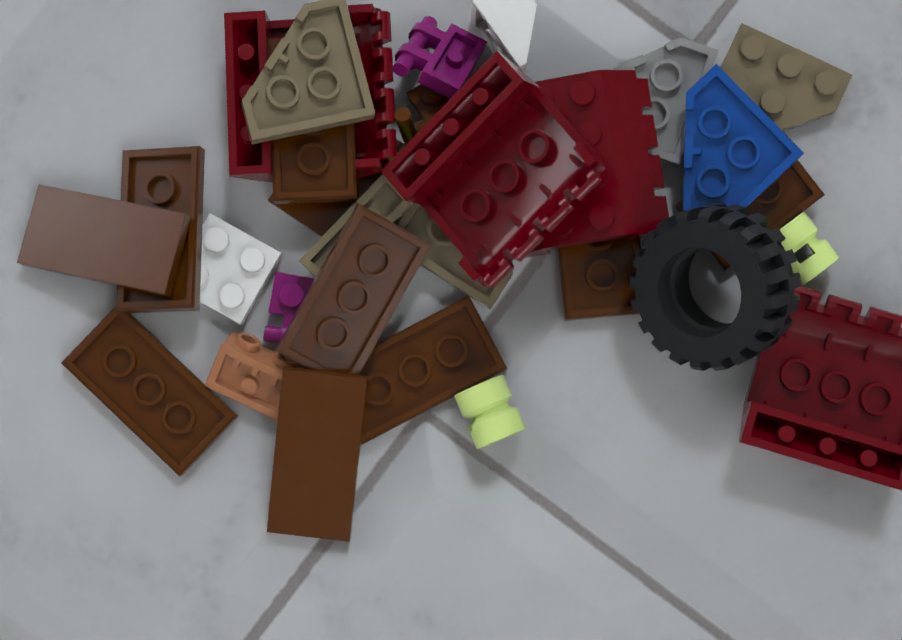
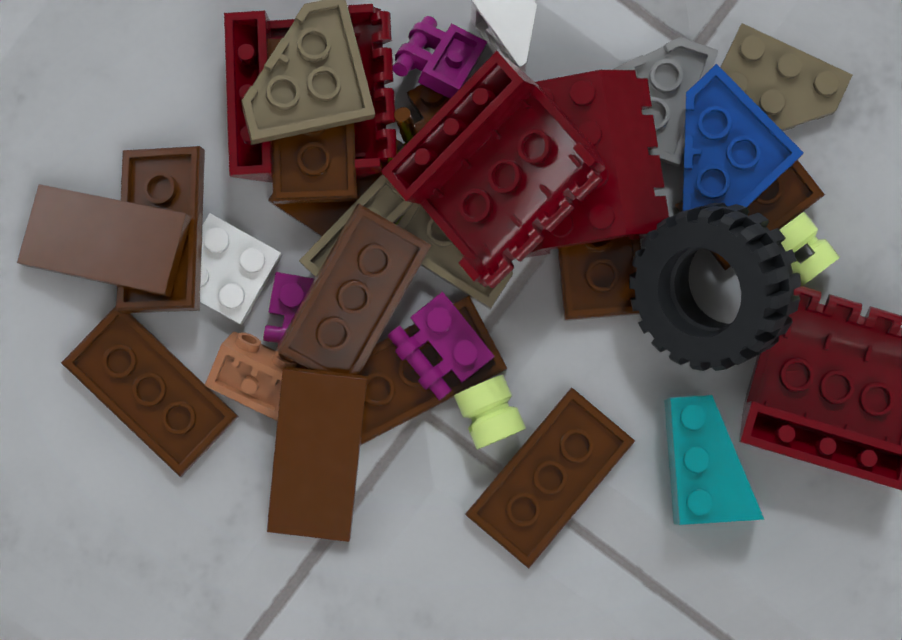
(450, 337): none -> magenta plate
(550, 477): none -> reddish brown tile
(704, 466): none -> teal wedge

